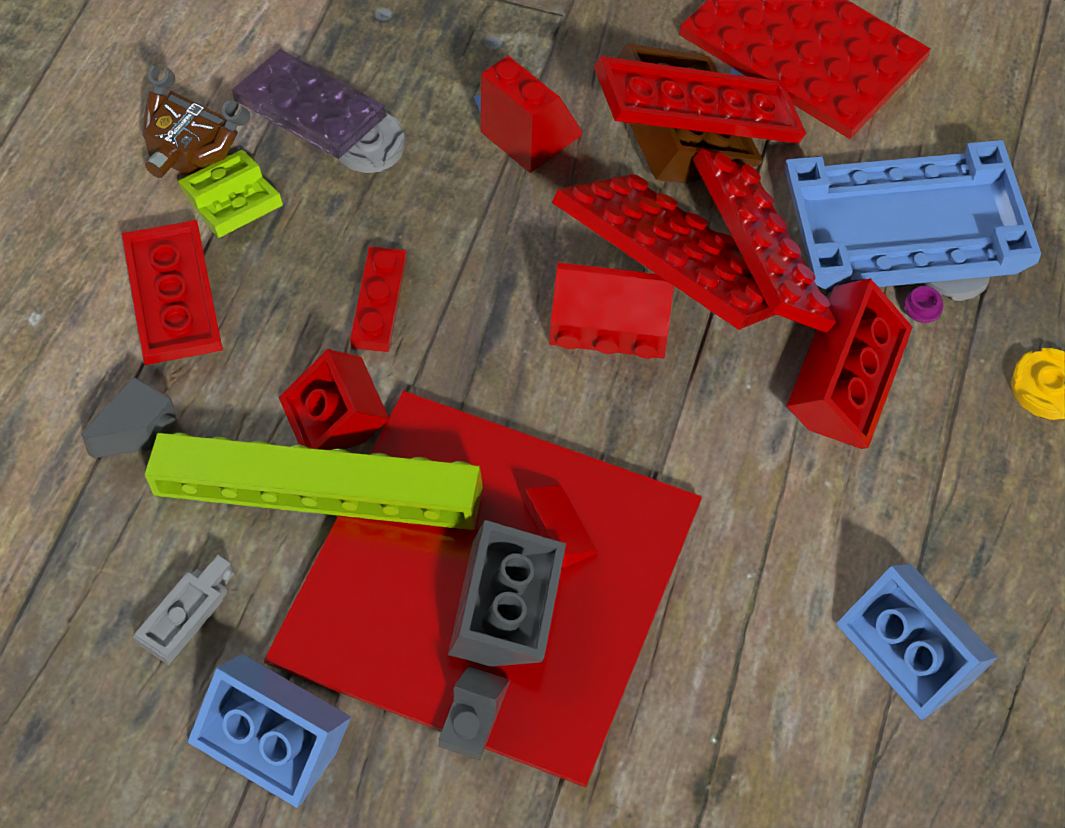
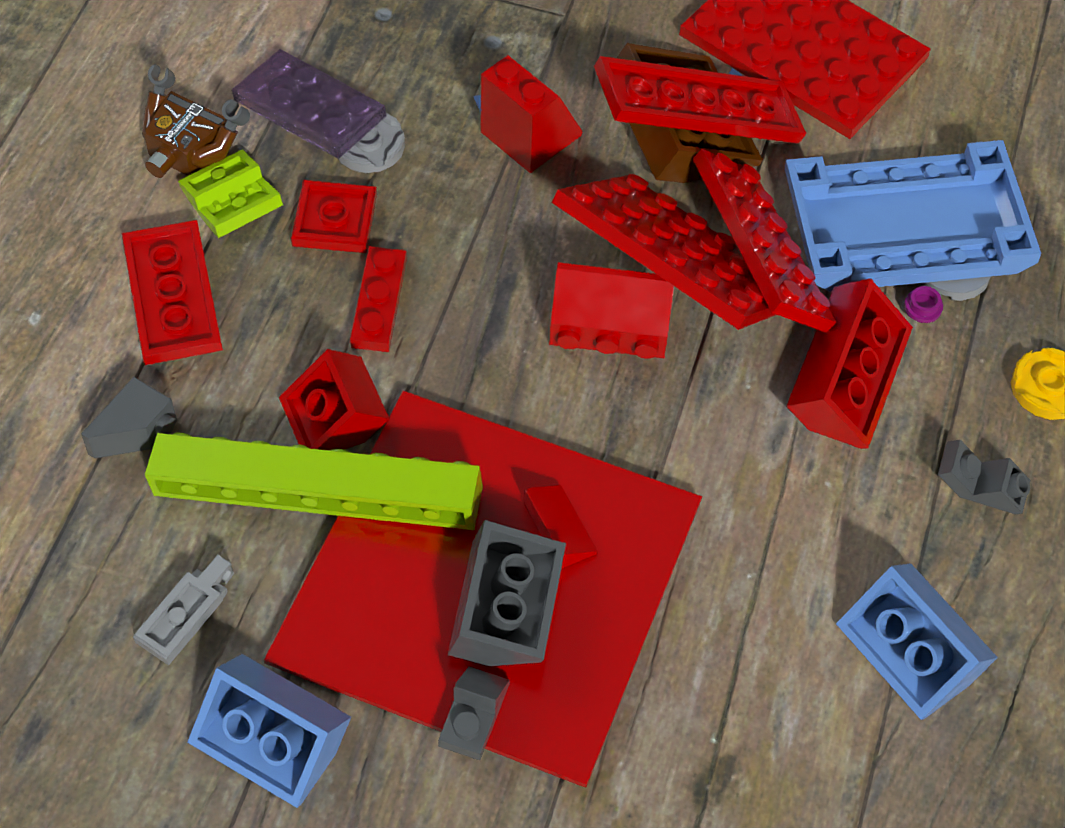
(334, 216): none -> red tile
(990, 483): none -> dark grey slope

